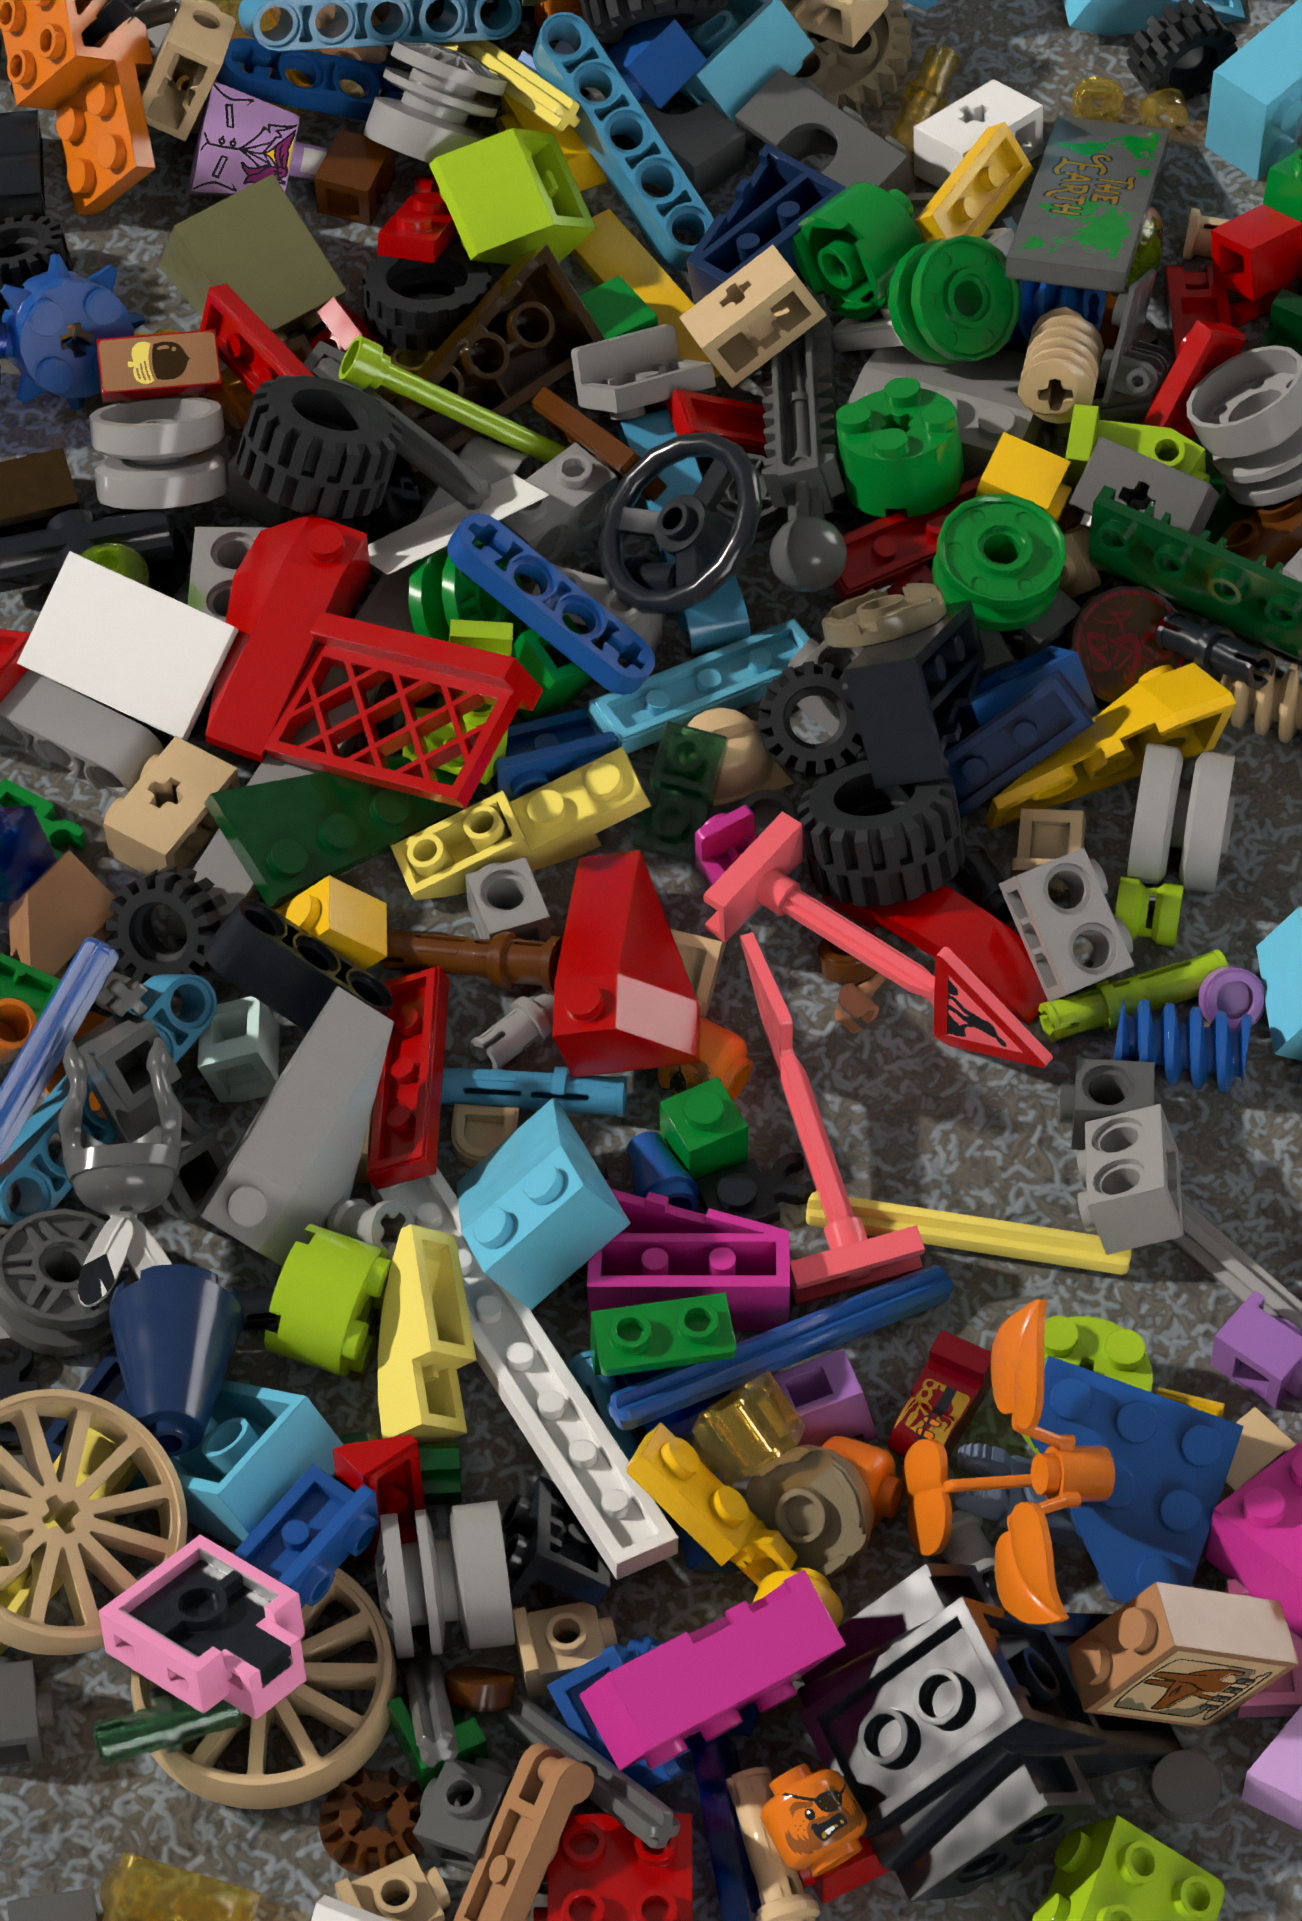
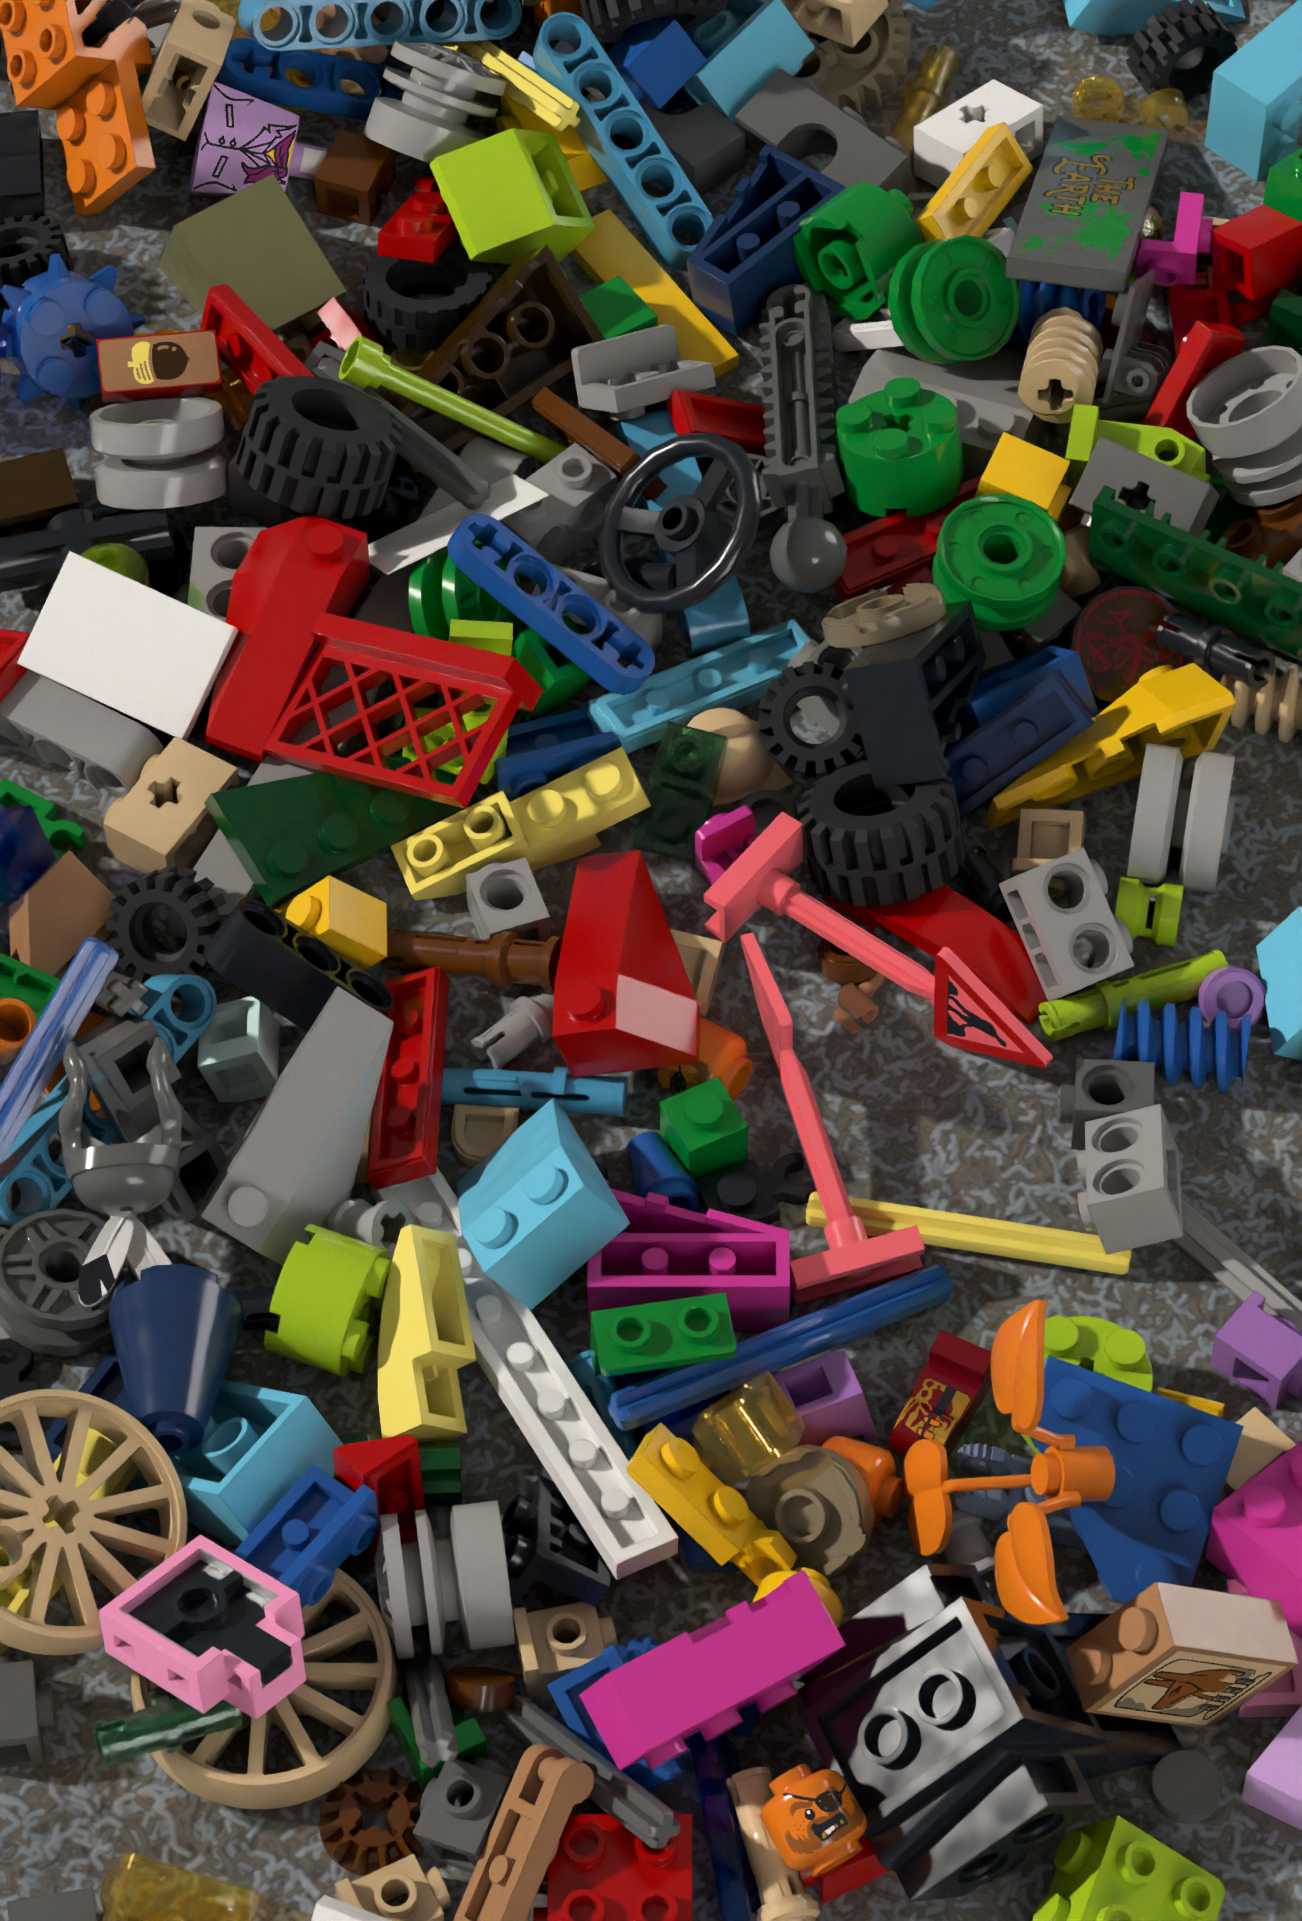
(752, 316): tan brick -> none
(1178, 259): none -> dark pink bracket

